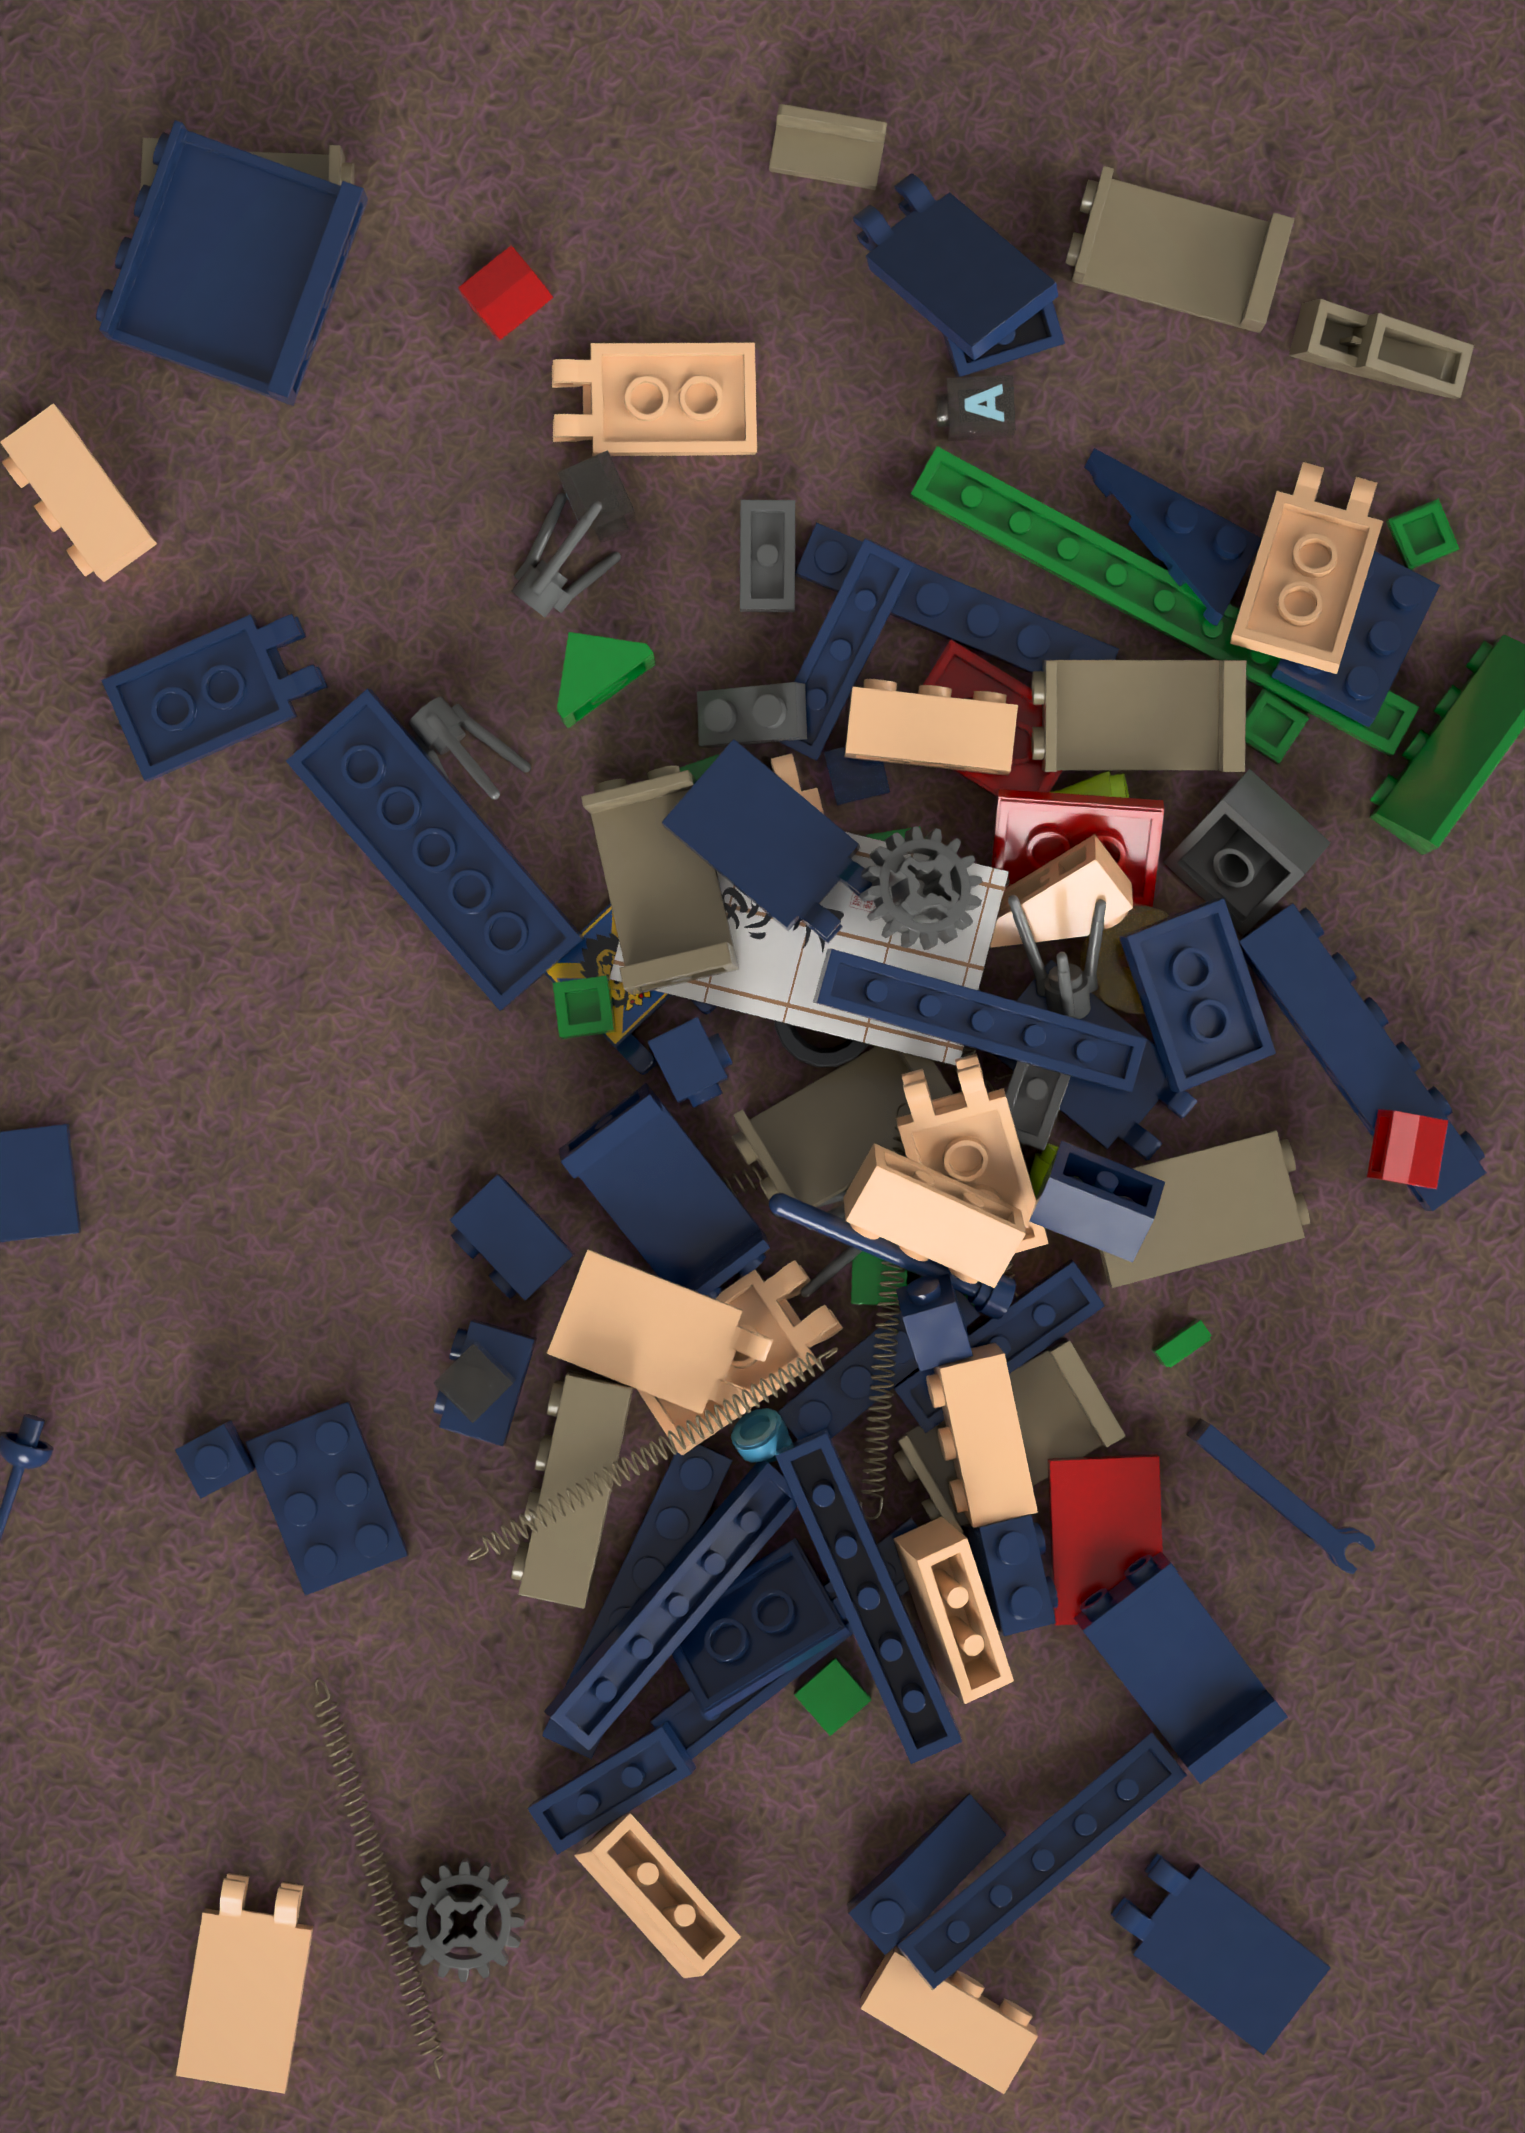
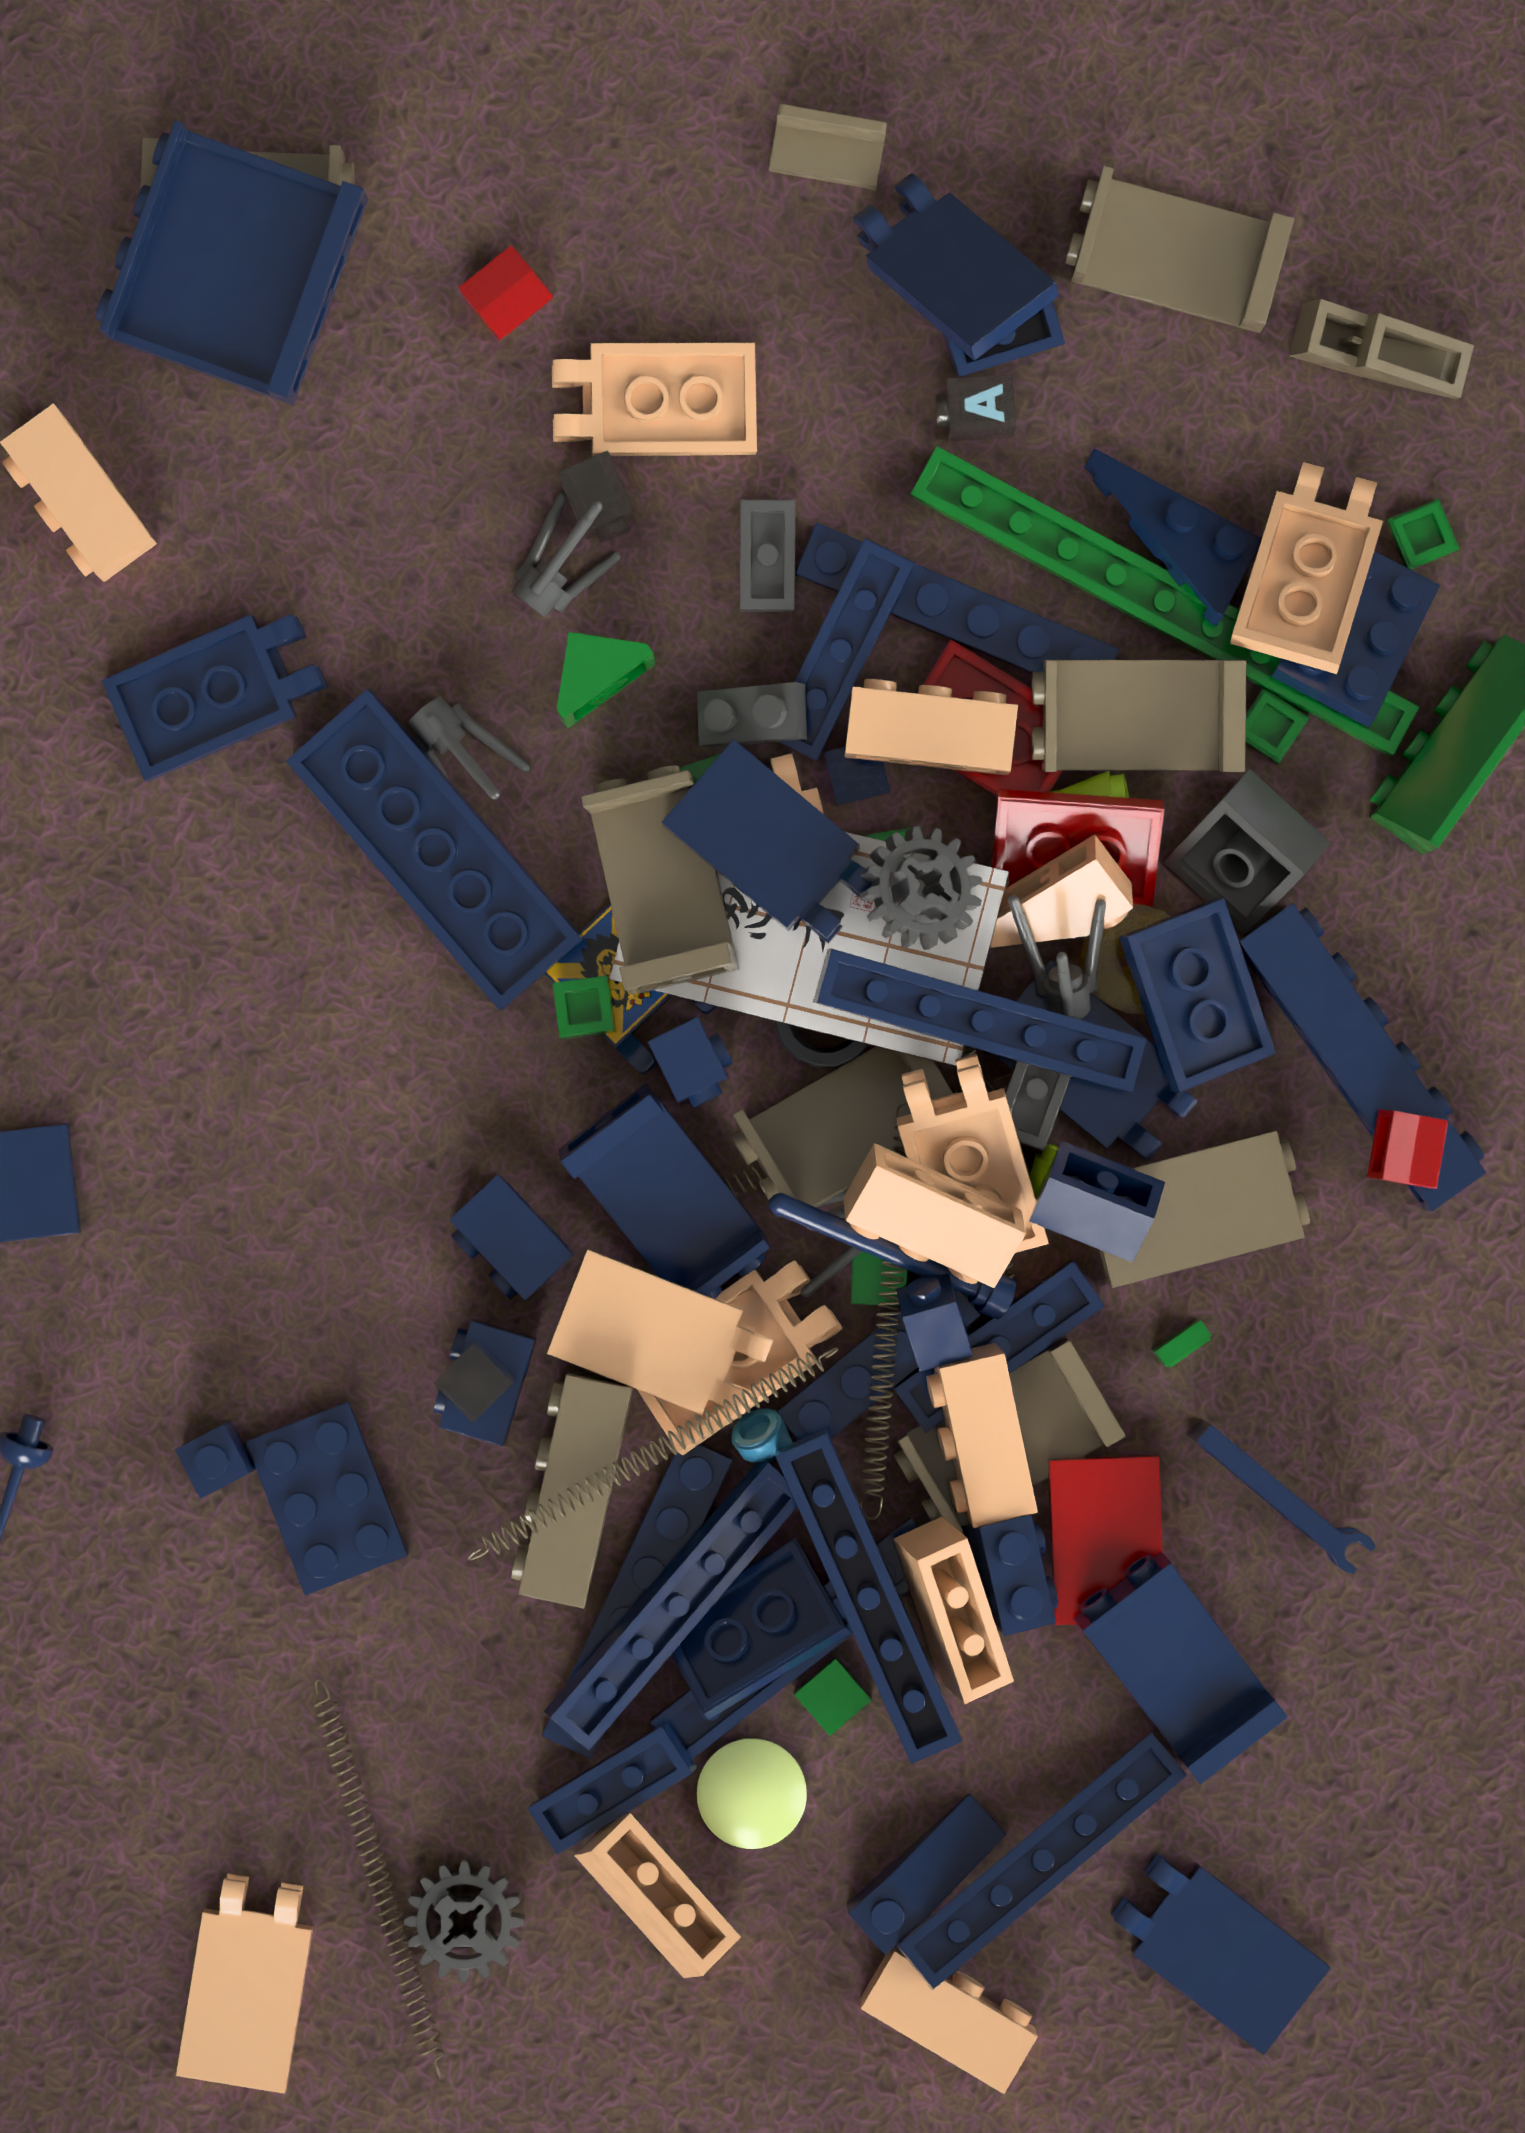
(751, 1793): none -> yellowish green dish

